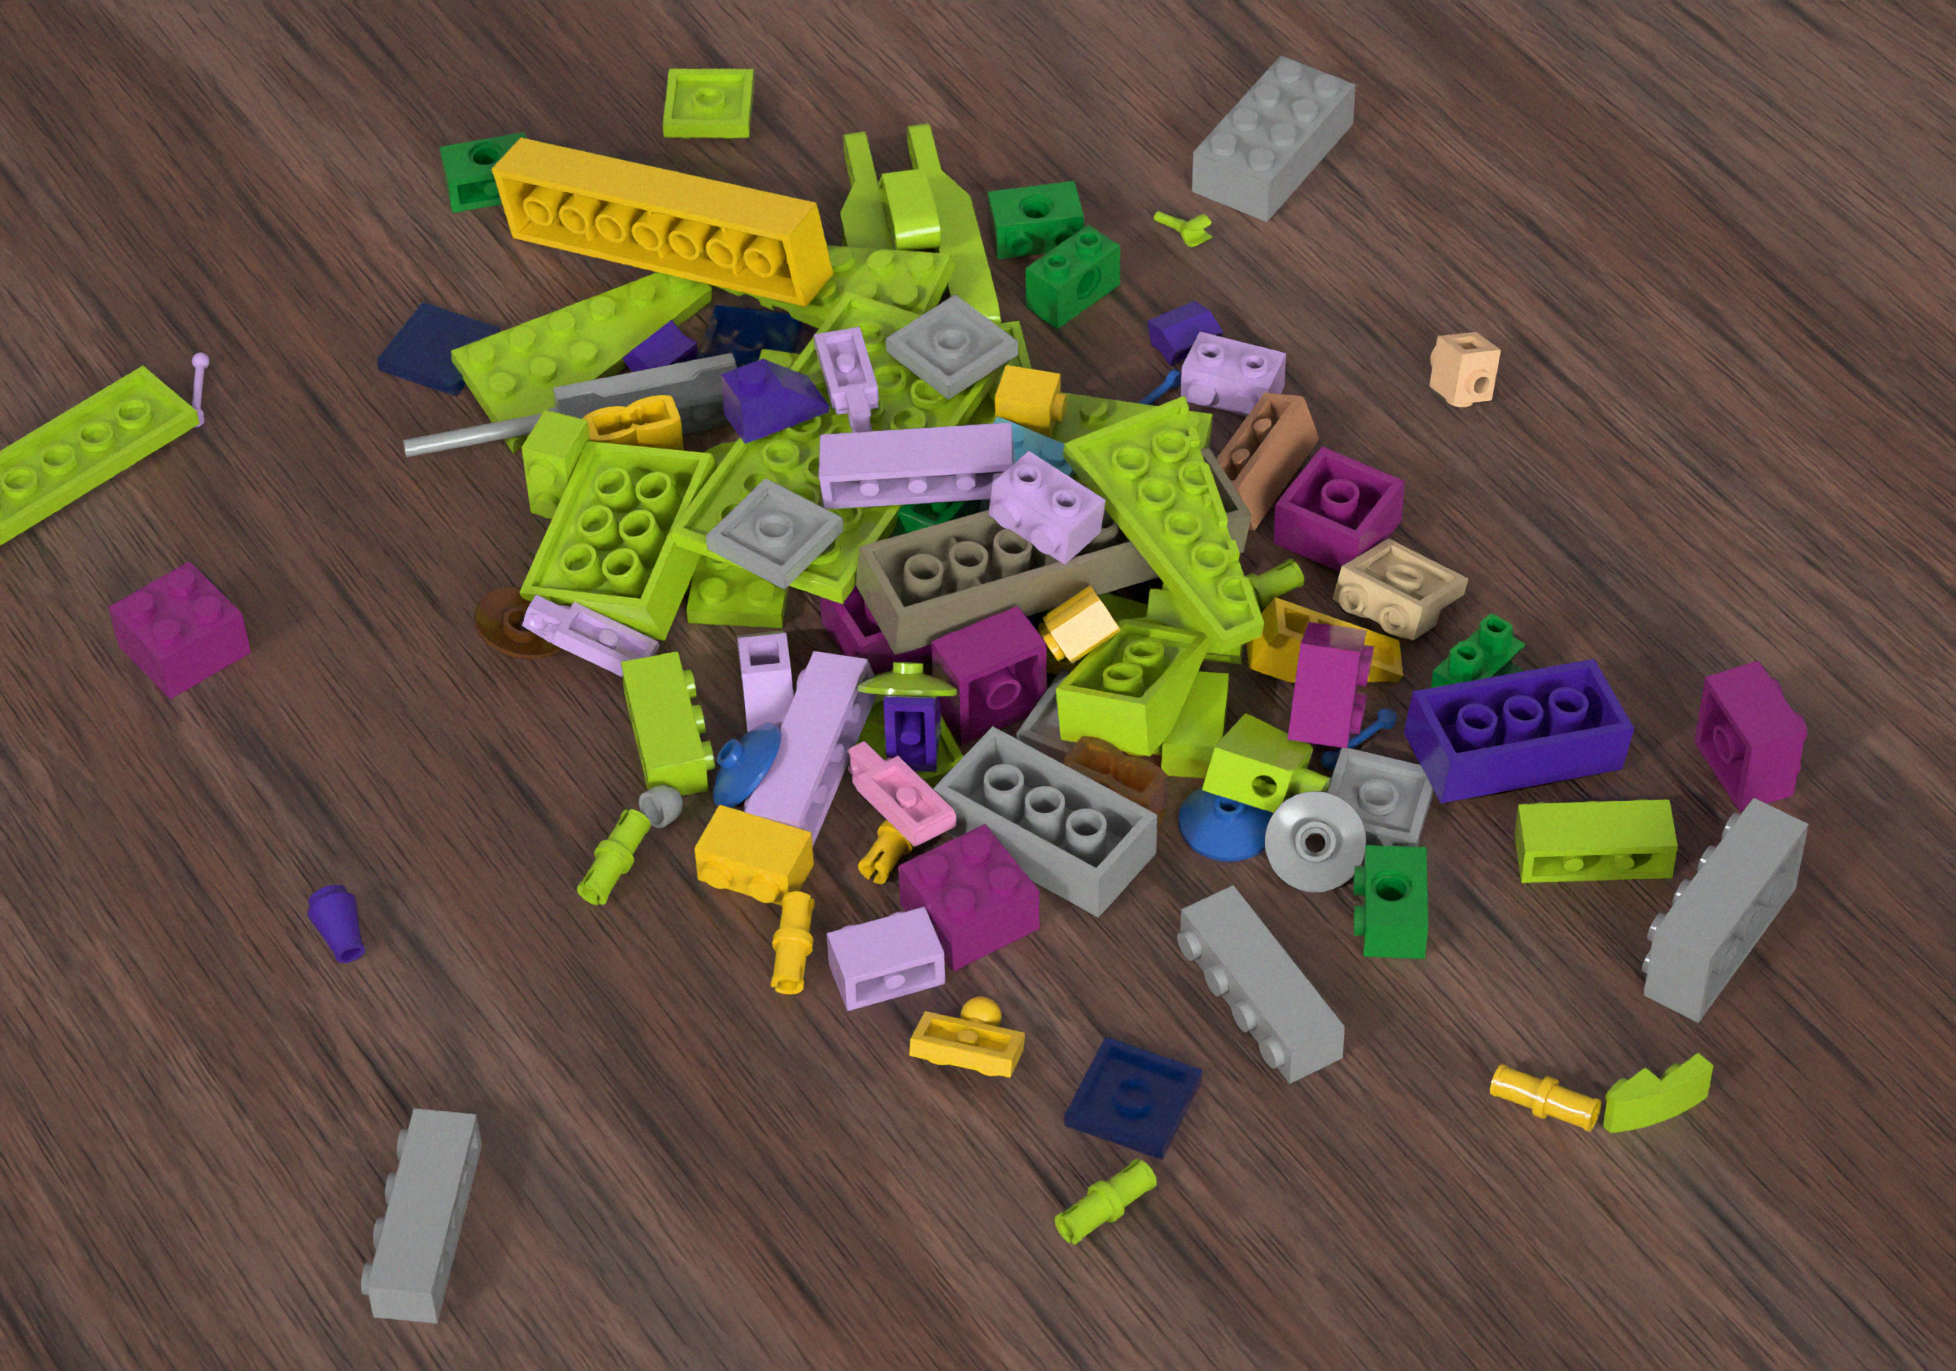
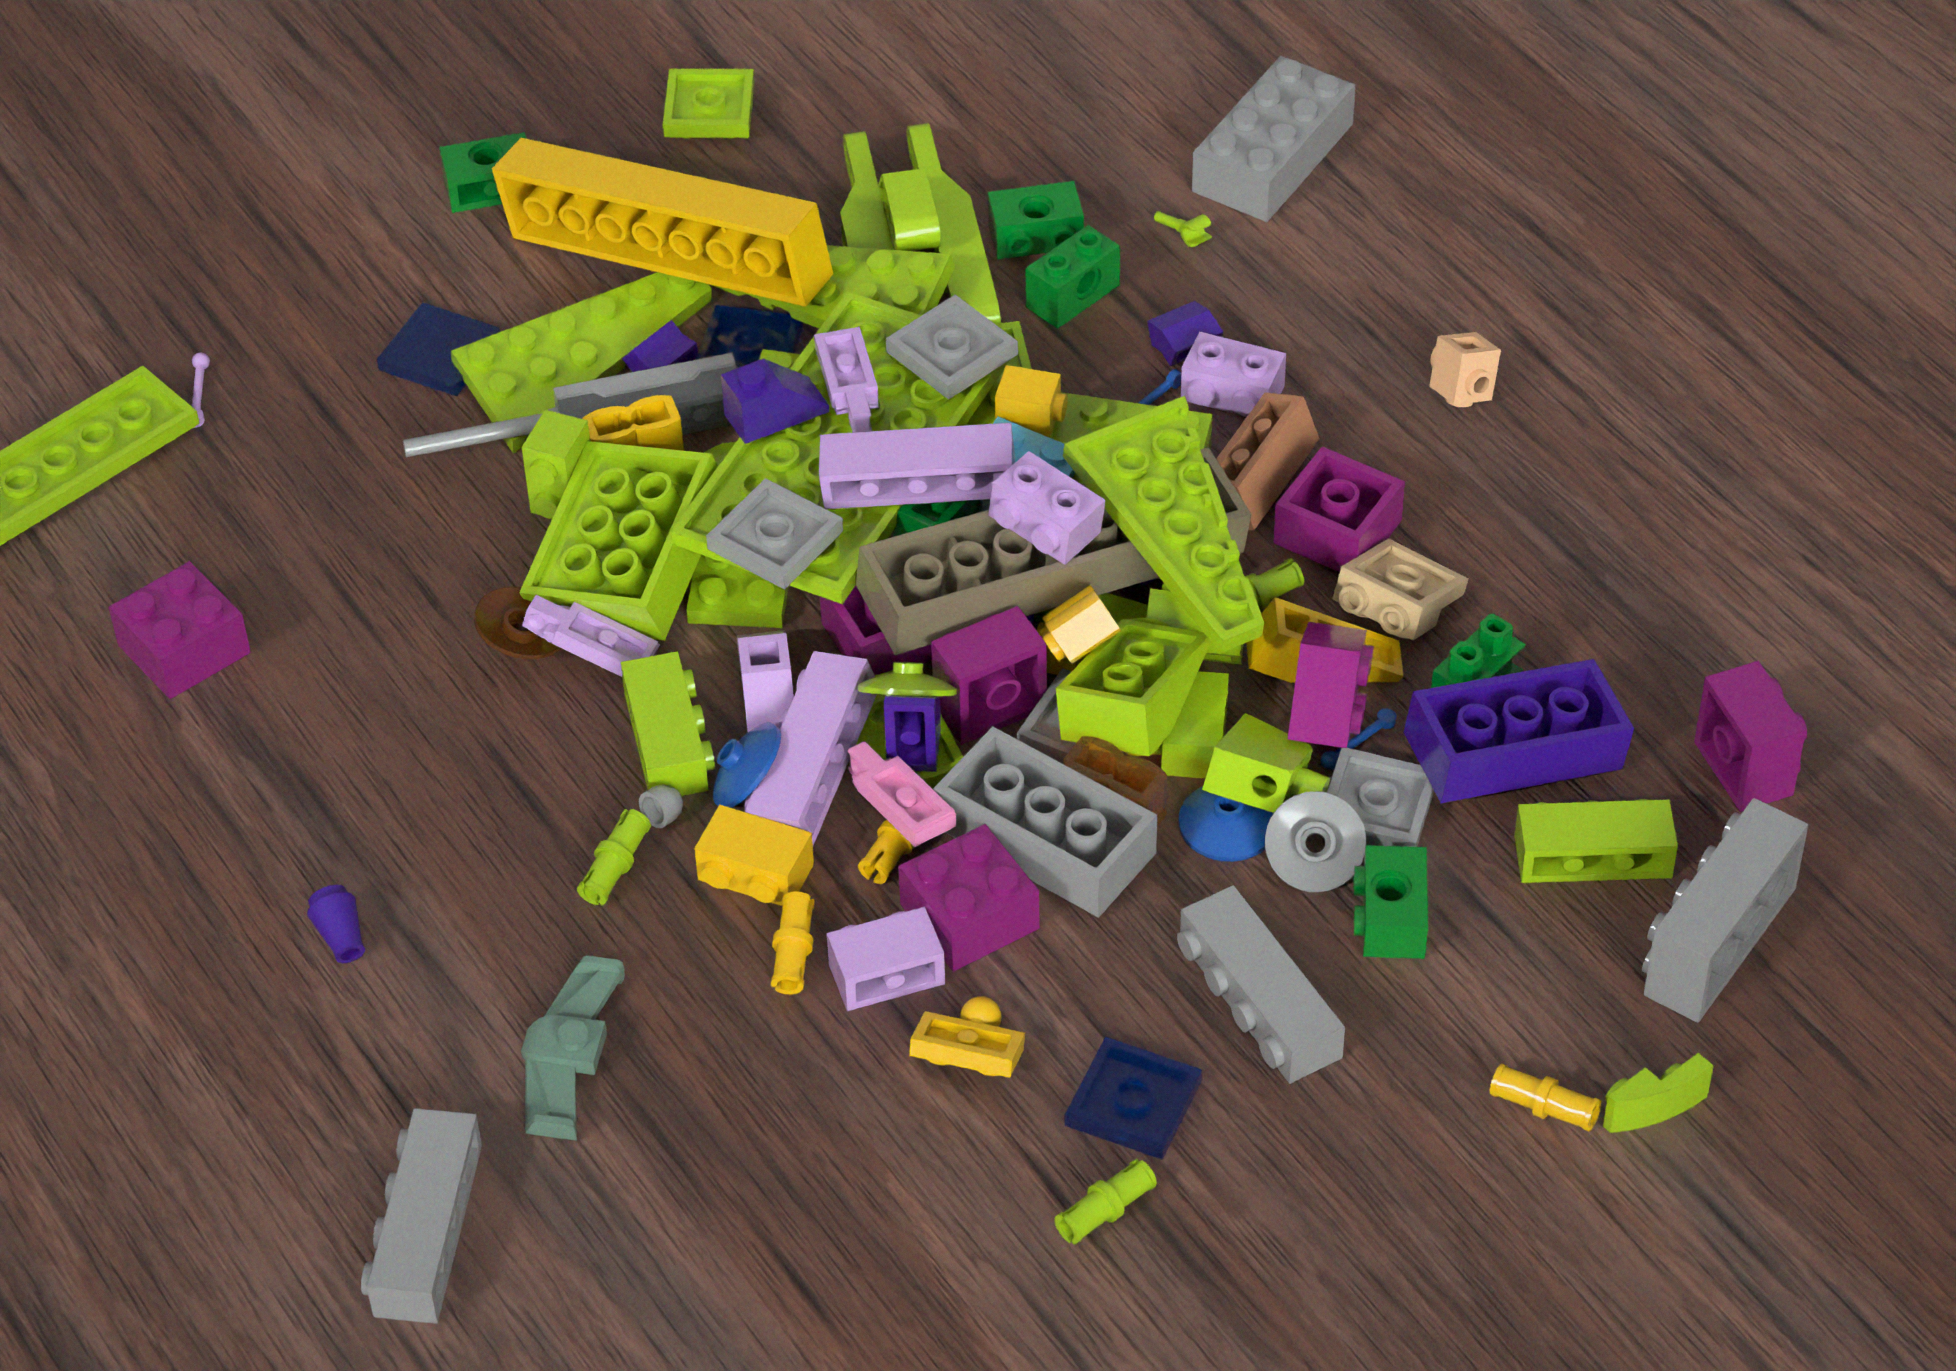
(567, 1044): none -> sand green plate

